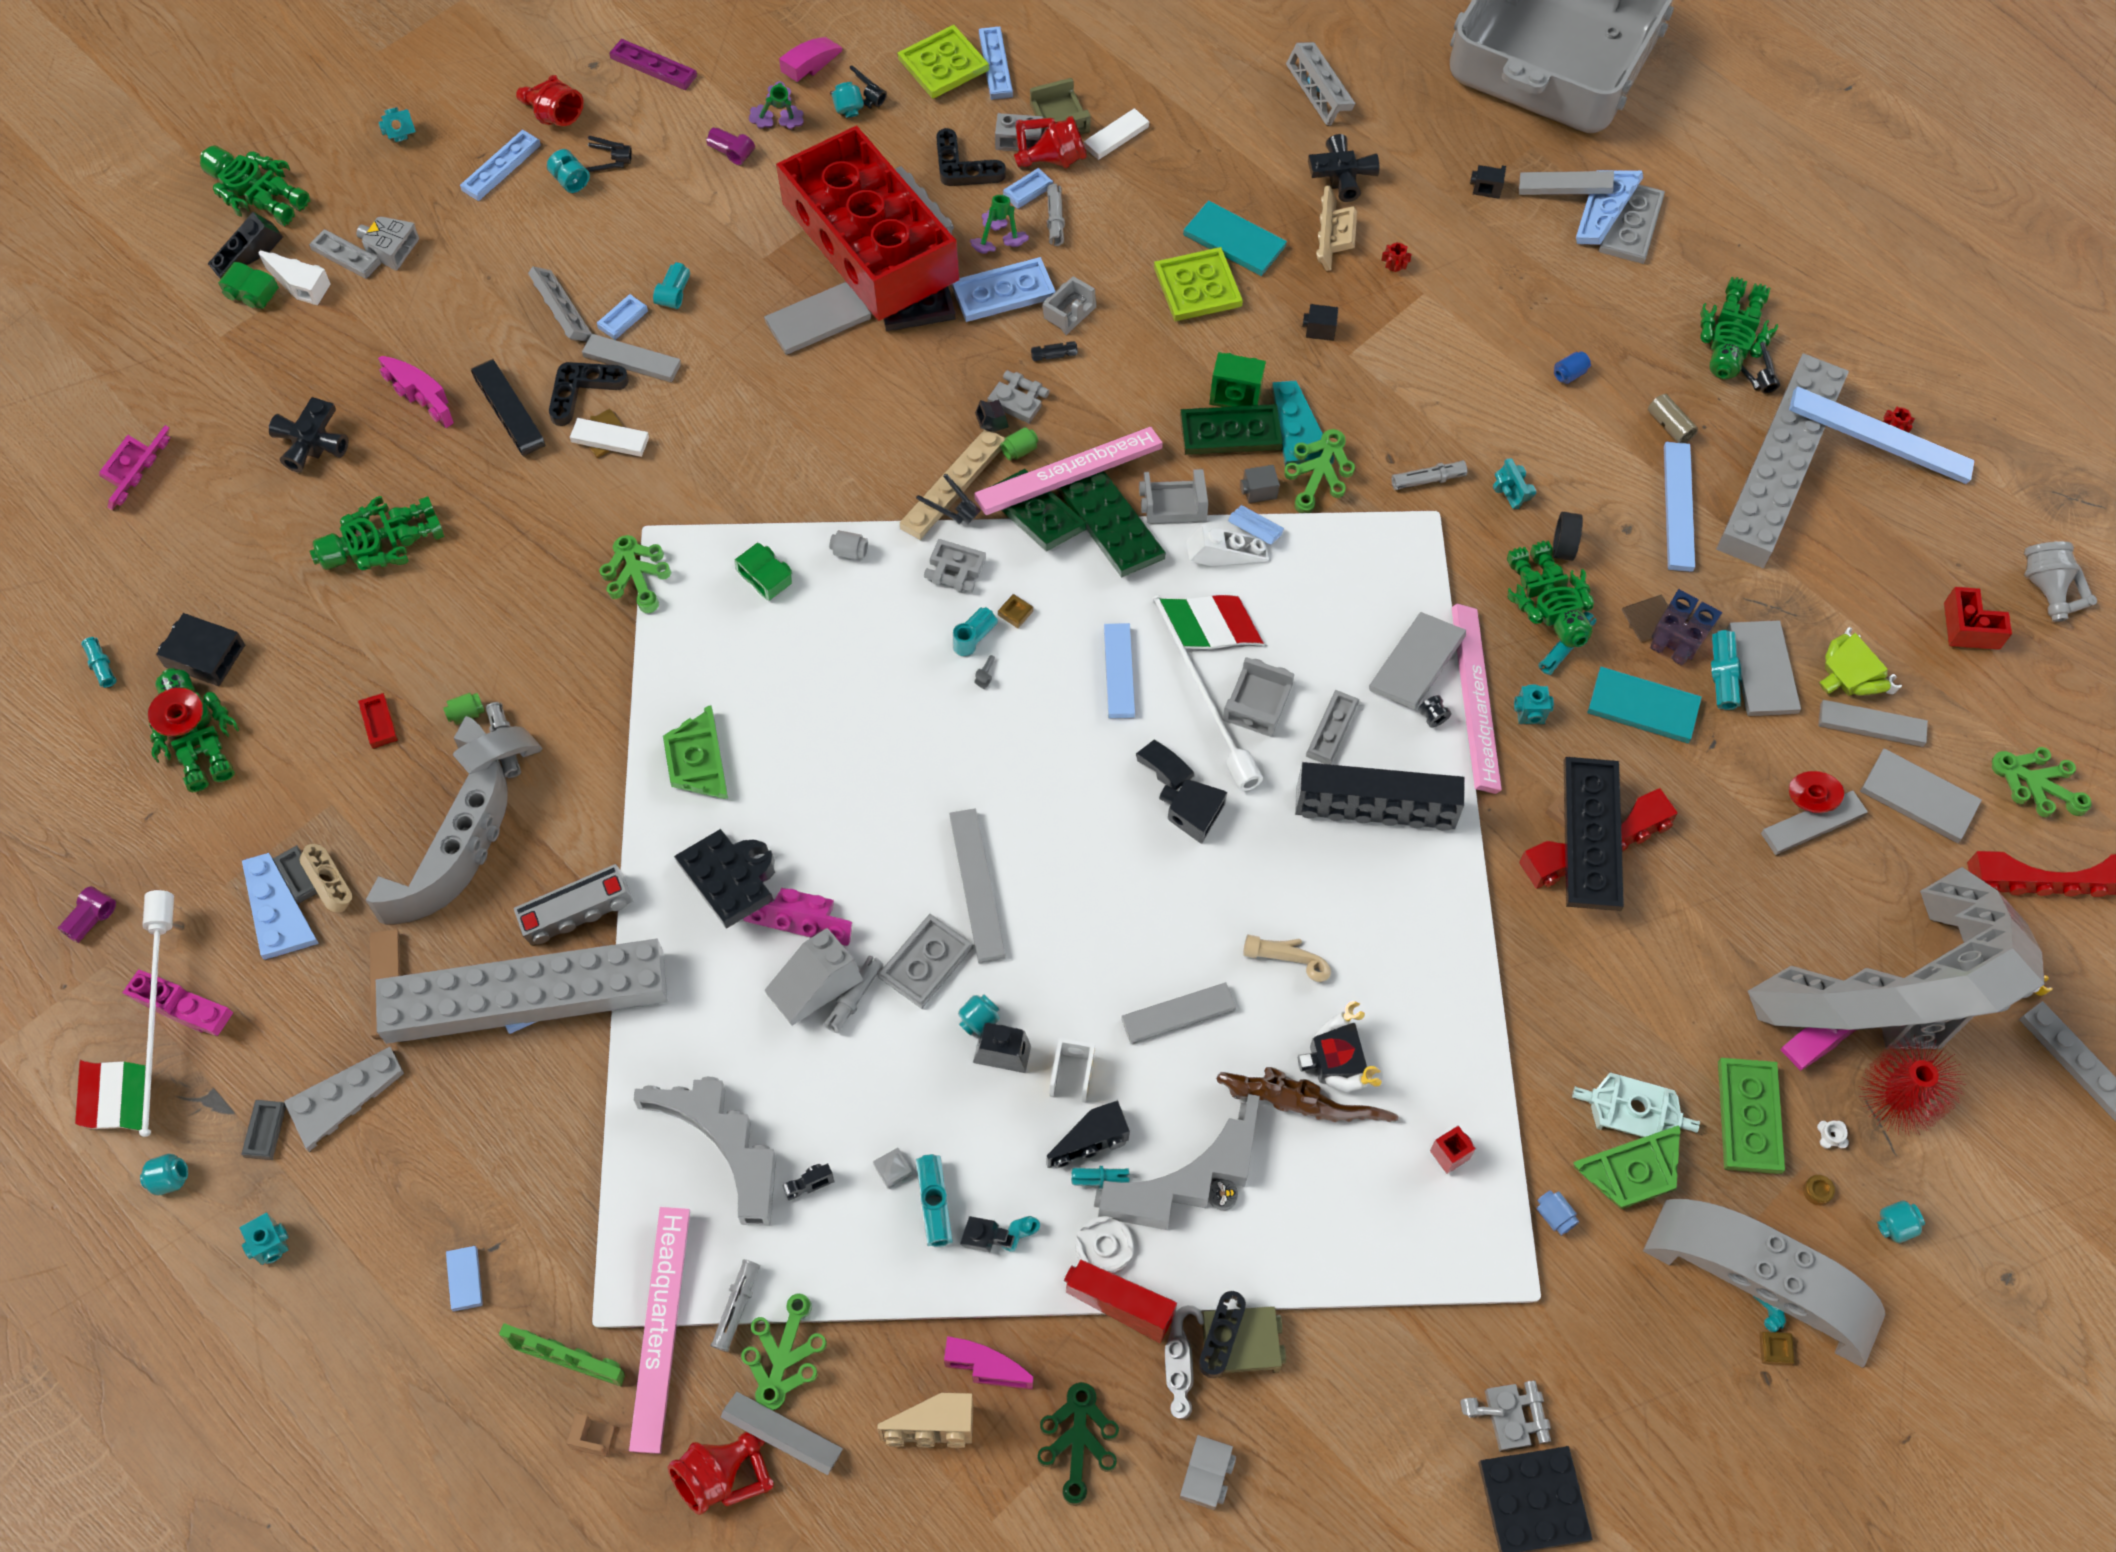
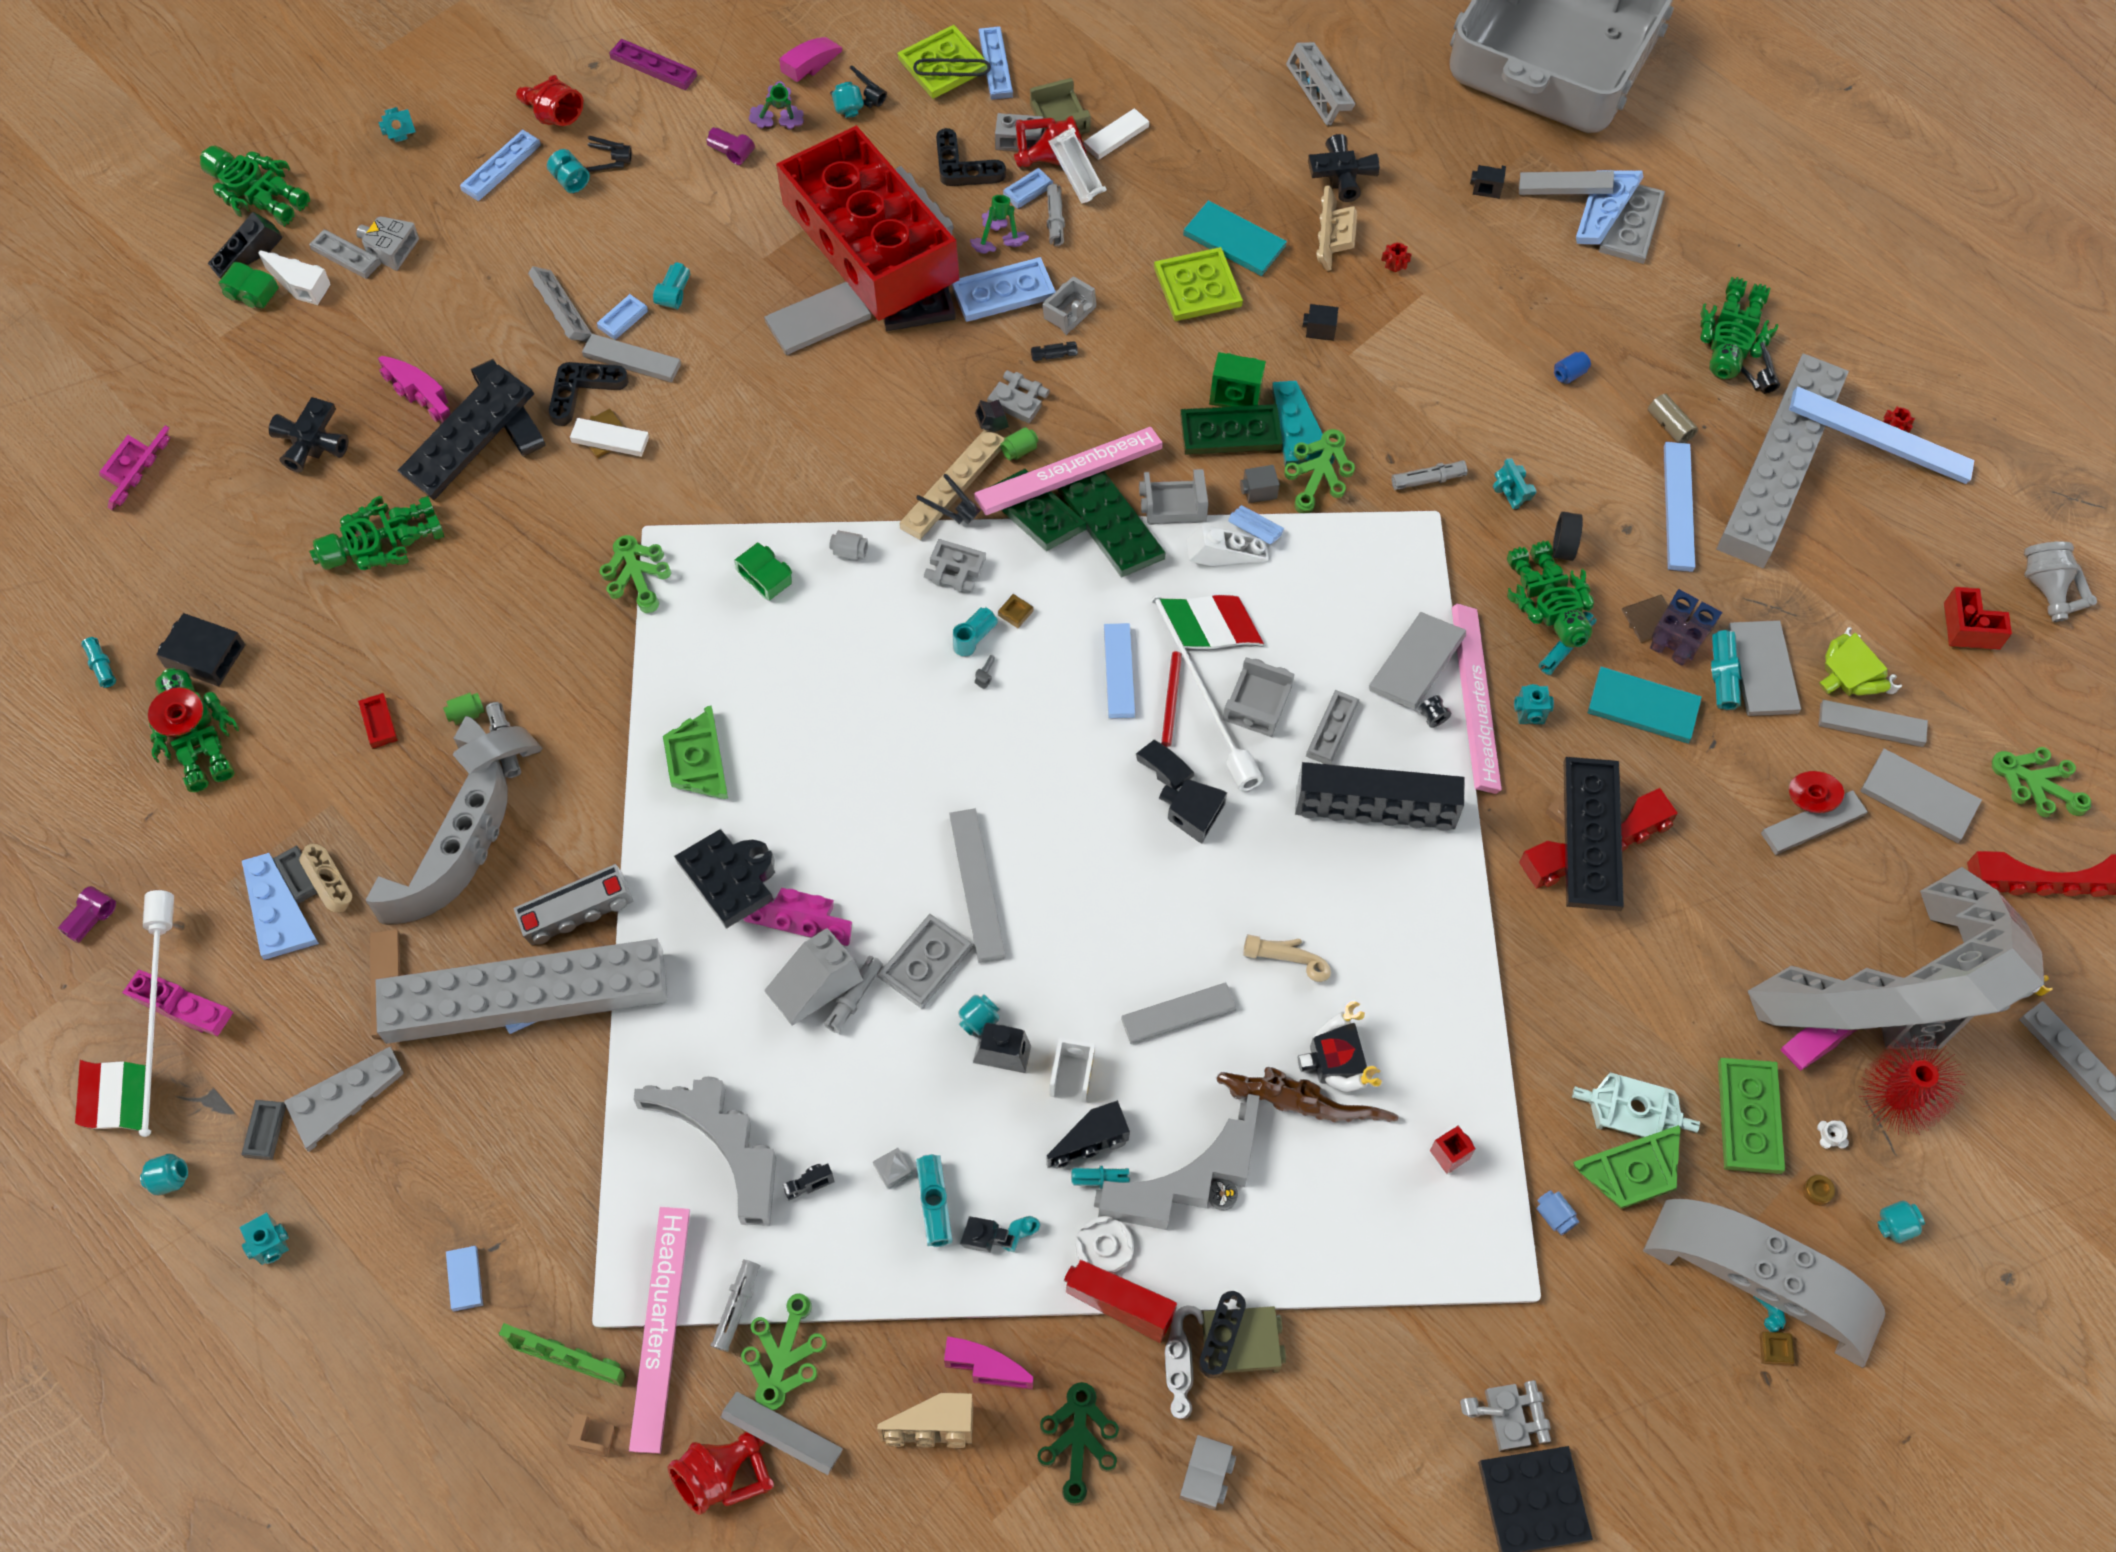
(466, 432): none -> black plate
(950, 73): none -> black piece
(1076, 165): none -> white container
(1171, 699): none -> red bar

